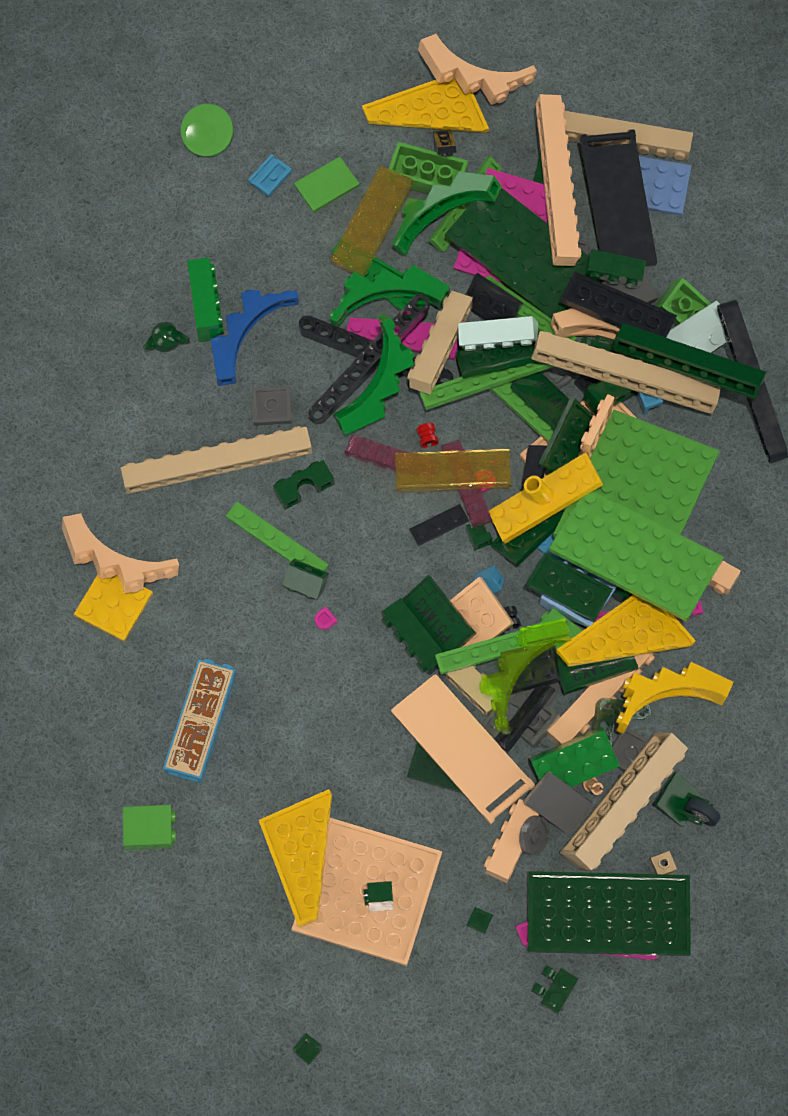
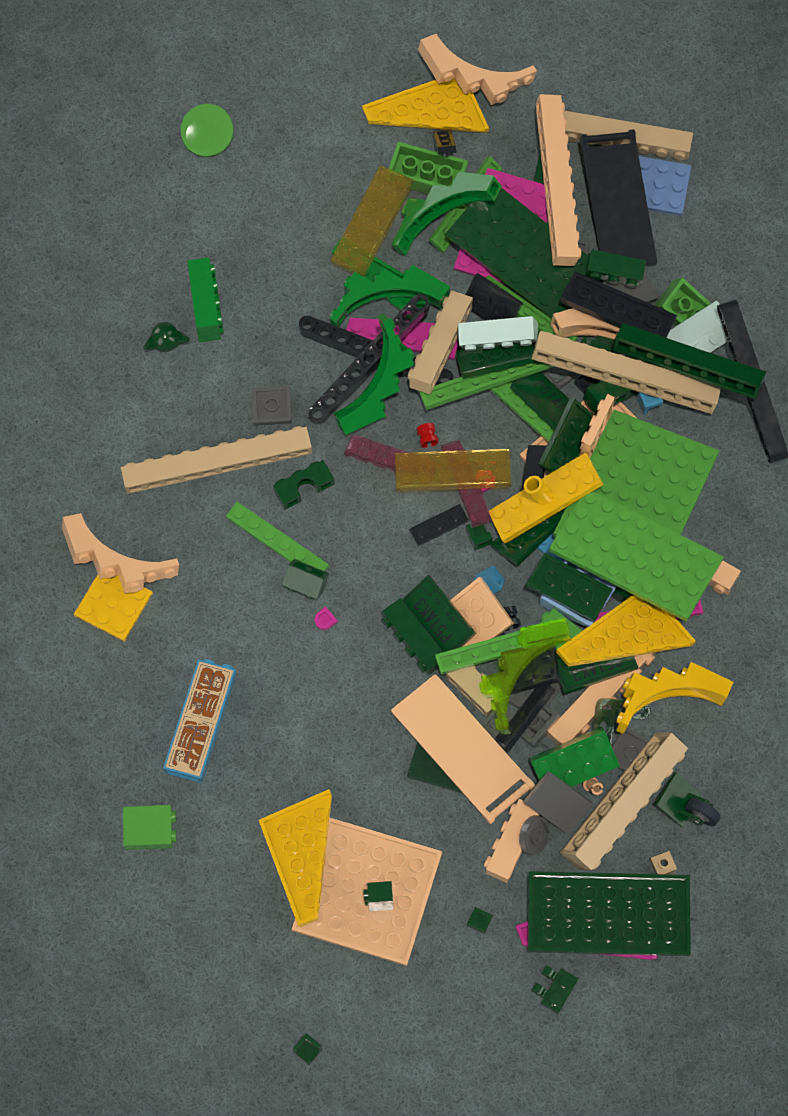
(239, 324): blue arch -> none
(270, 175): dark azure plate -> none
(326, 184): bright green tile -> none

